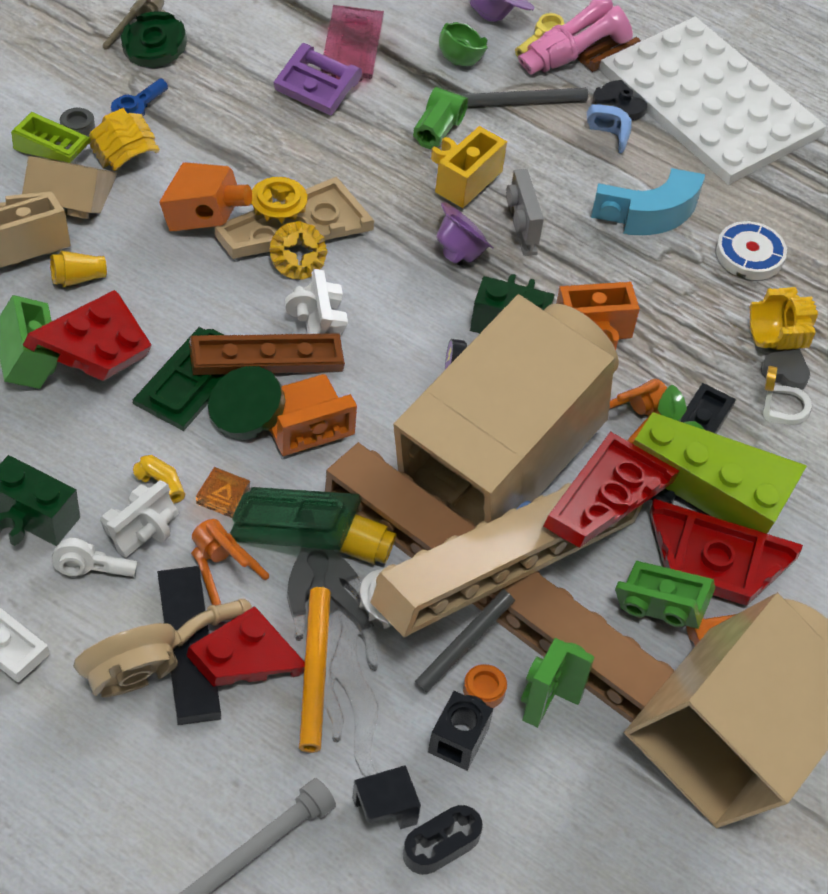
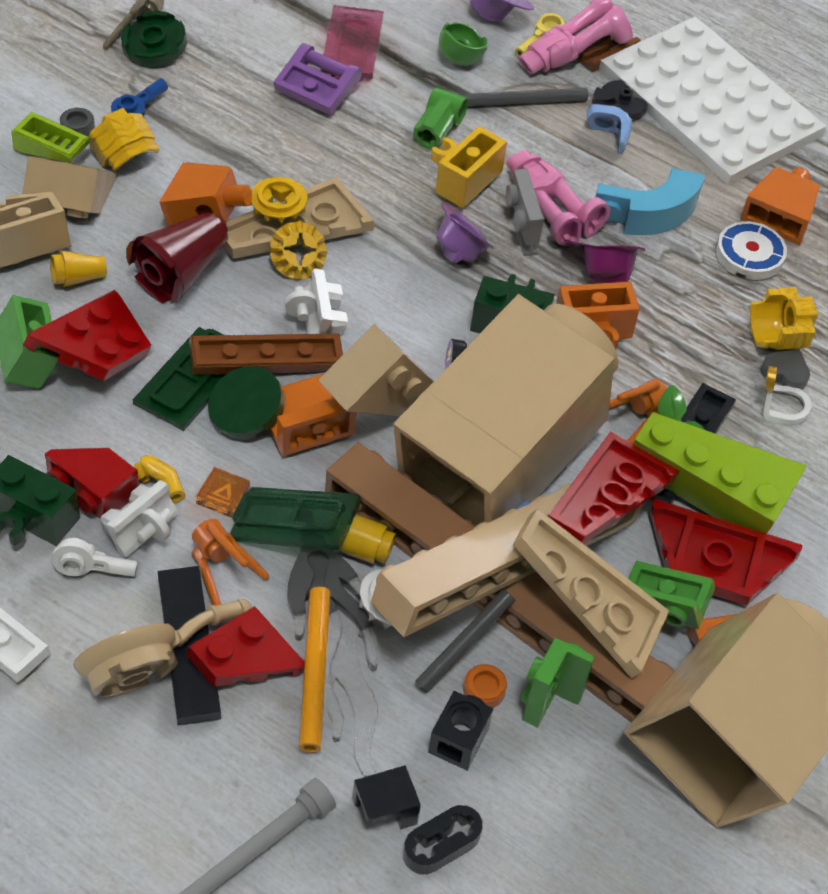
(98, 475): none -> red slope
(176, 255): none -> dark red cone
(375, 376): none -> tan wedge
(551, 184): none -> bright pink piece
(598, 594): none -> tan wing
(609, 262): none -> magenta piece
(783, 203): none -> orange torso

